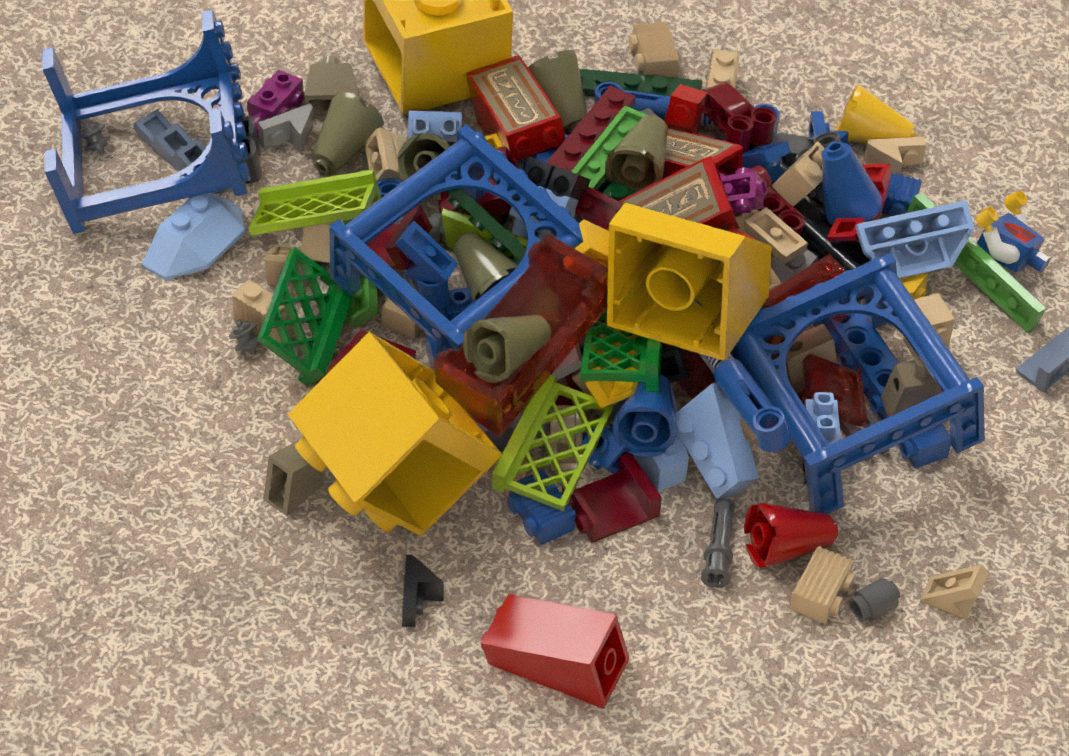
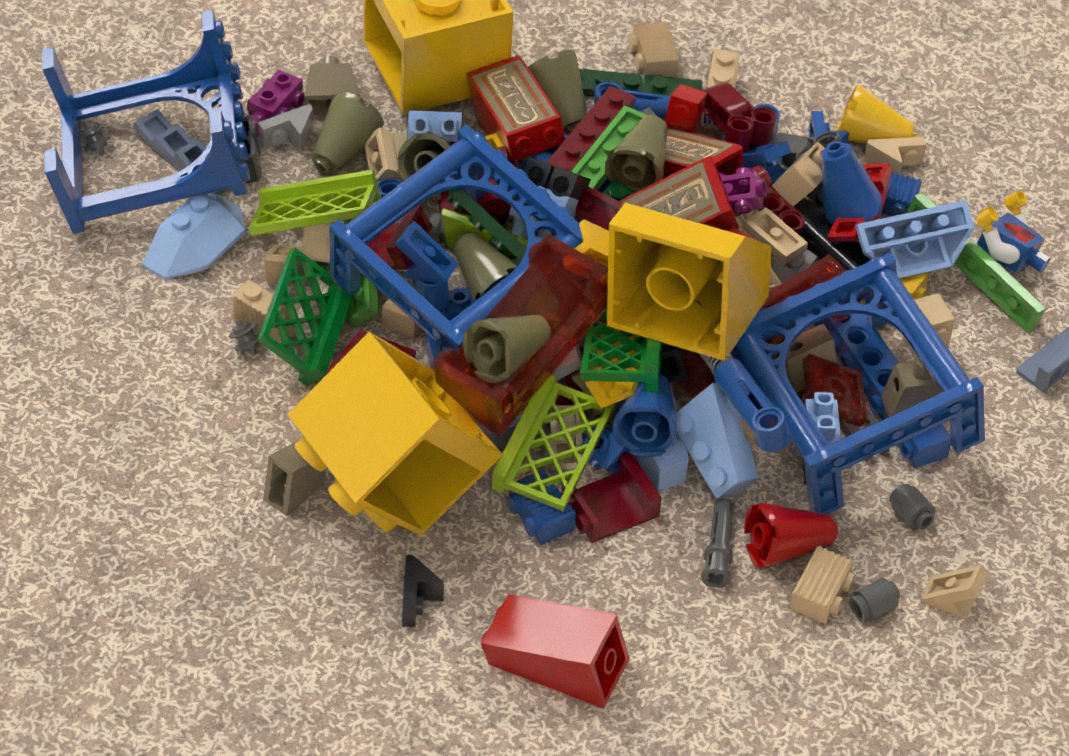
(912, 506): none -> dark grey brick

